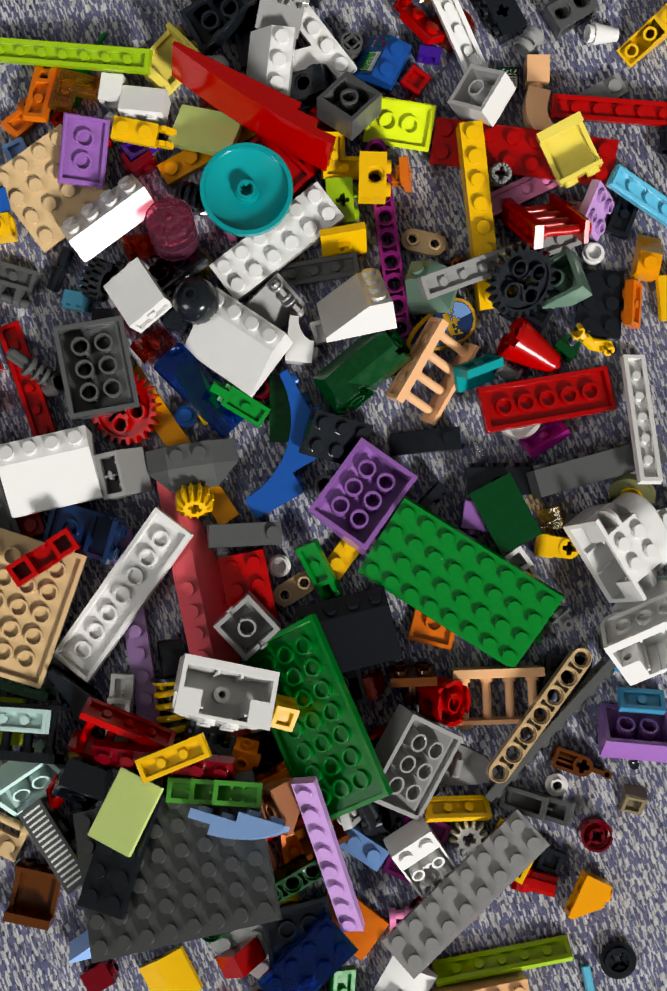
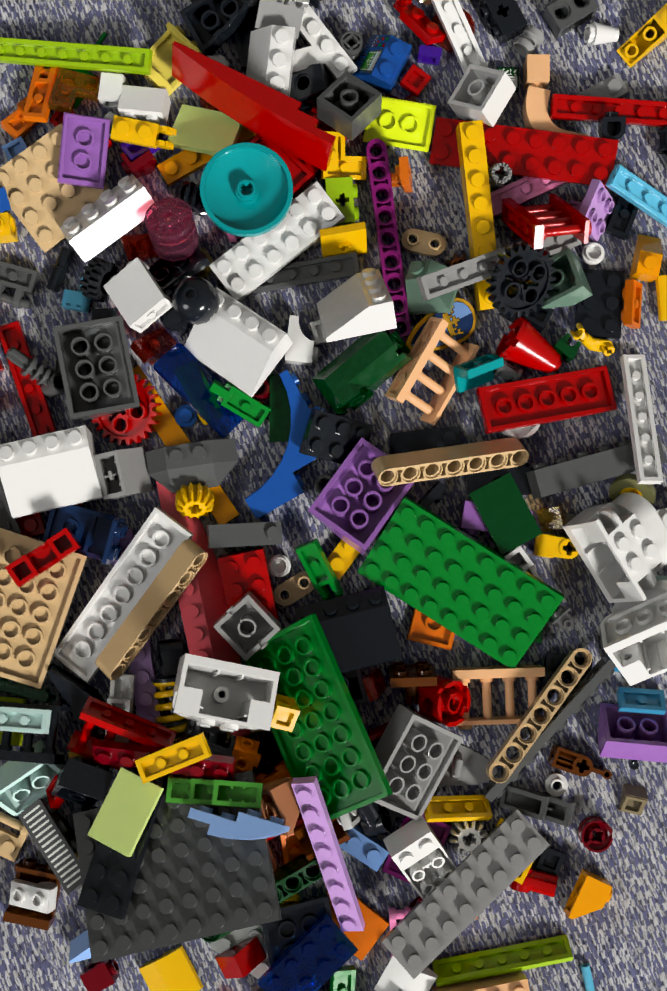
(34, 896): none -> white plate
(151, 609): none -> tan beam
(276, 302): light grey hinge -> none
(373, 163): yellow brick -> none
(449, 461): none -> tan beam
(544, 438): magenta plate -> none
(569, 150): light yellow panel -> none
(611, 126): none -> black plate
(618, 970): black gear -> none

